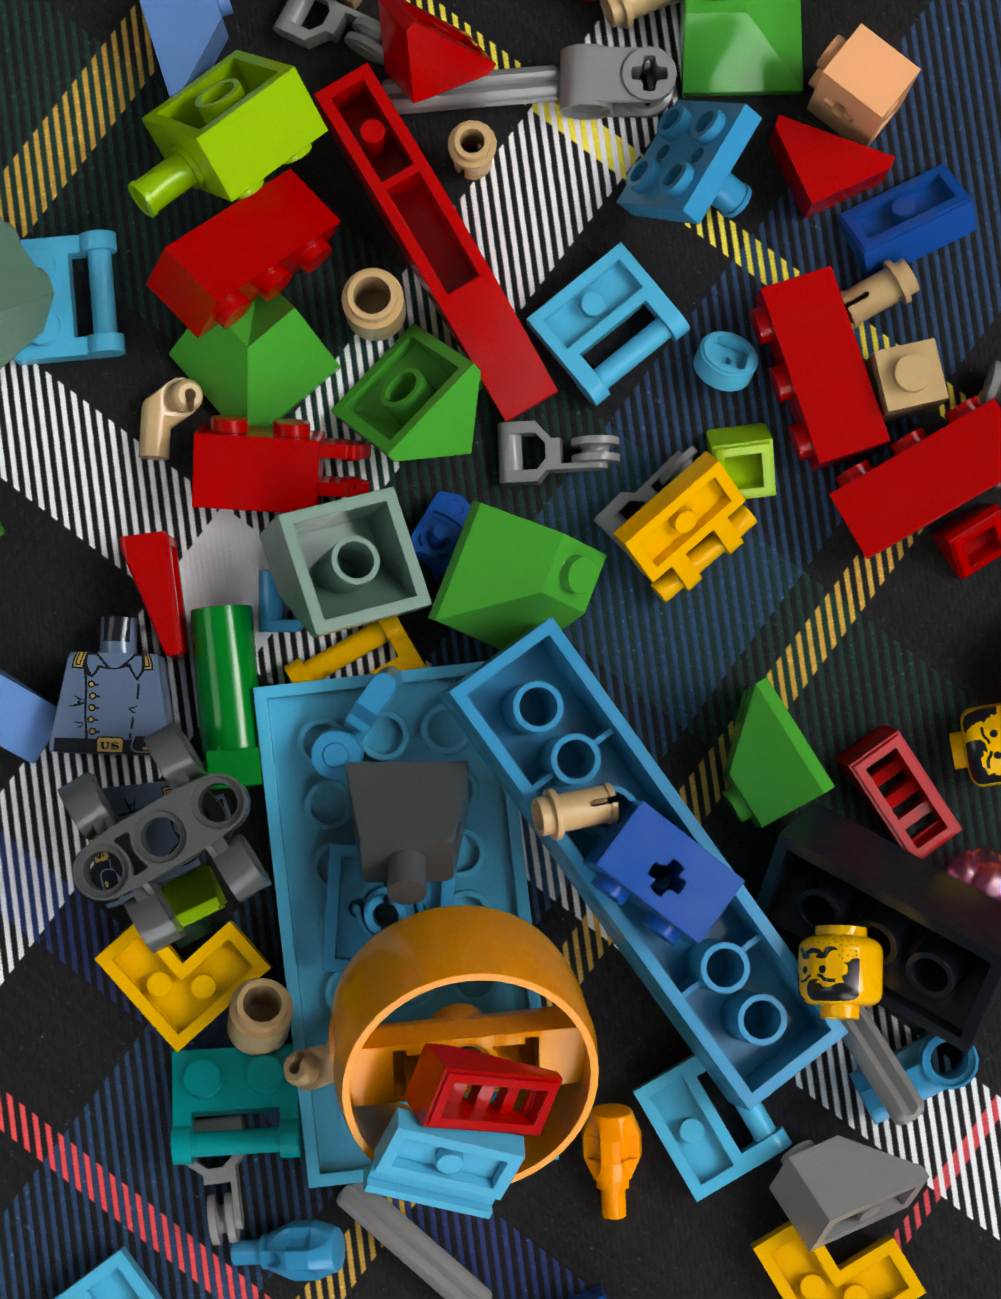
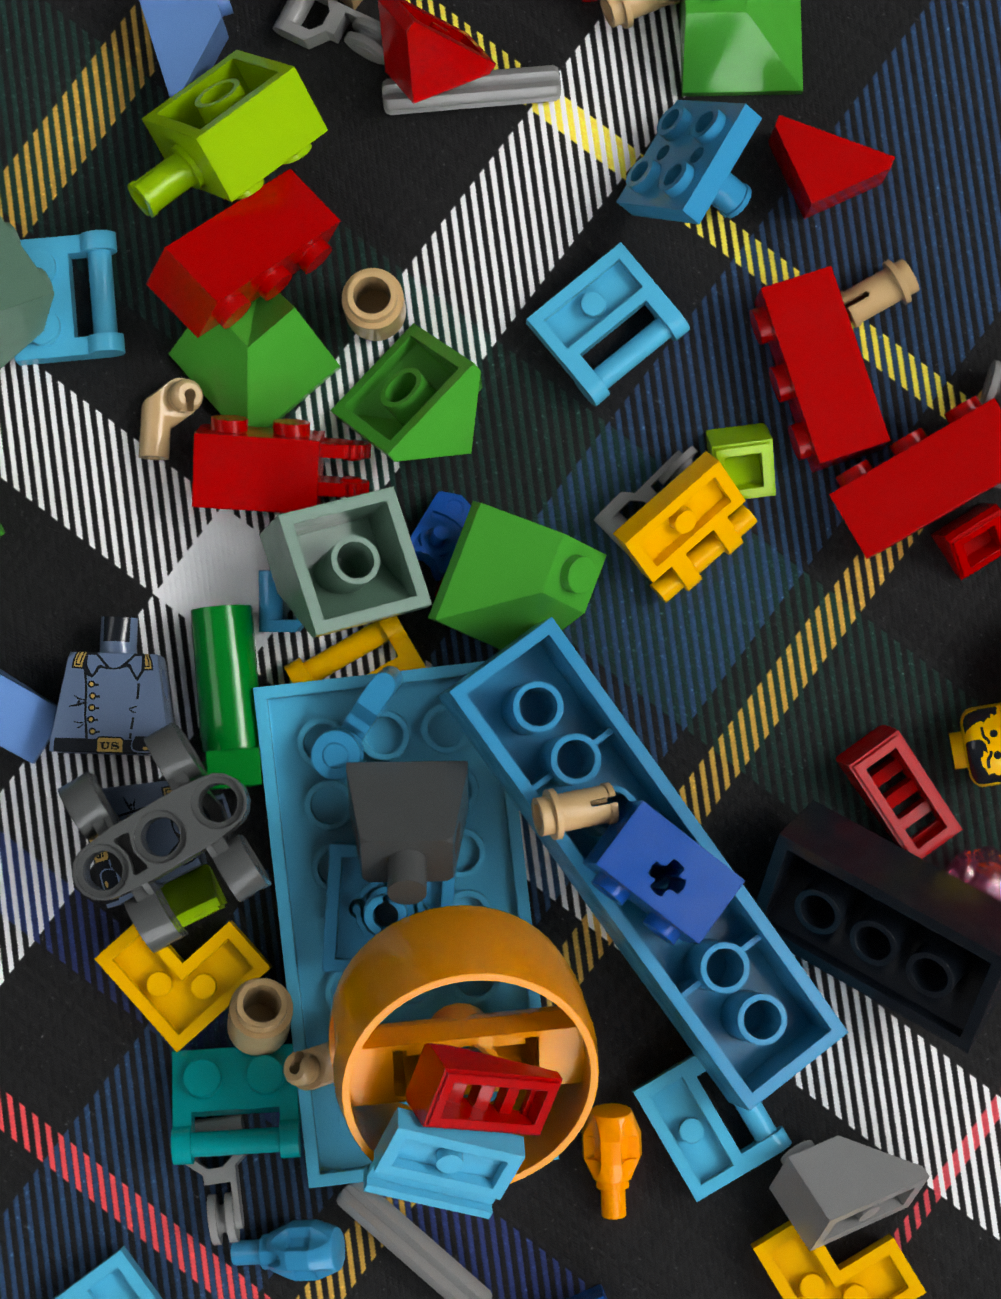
(157, 576): red slope -> none
(195, 931): clear green piece -> none
(434, 240): red slope -> none
(472, 136): tan pin -> none
(594, 454): light grey piece -> none
(607, 83): light grey piece -> none
(725, 361): medium azure tile -> none
(769, 760): bright green slope -> none
(840, 971): yellow head -> none
(860, 85): light nougat brick -> none
(882, 1069): light grey axle -> none
(907, 379): tan brick -> none
(908, 220): blue slope -> none
(916, 1062): dark azure piece -> none

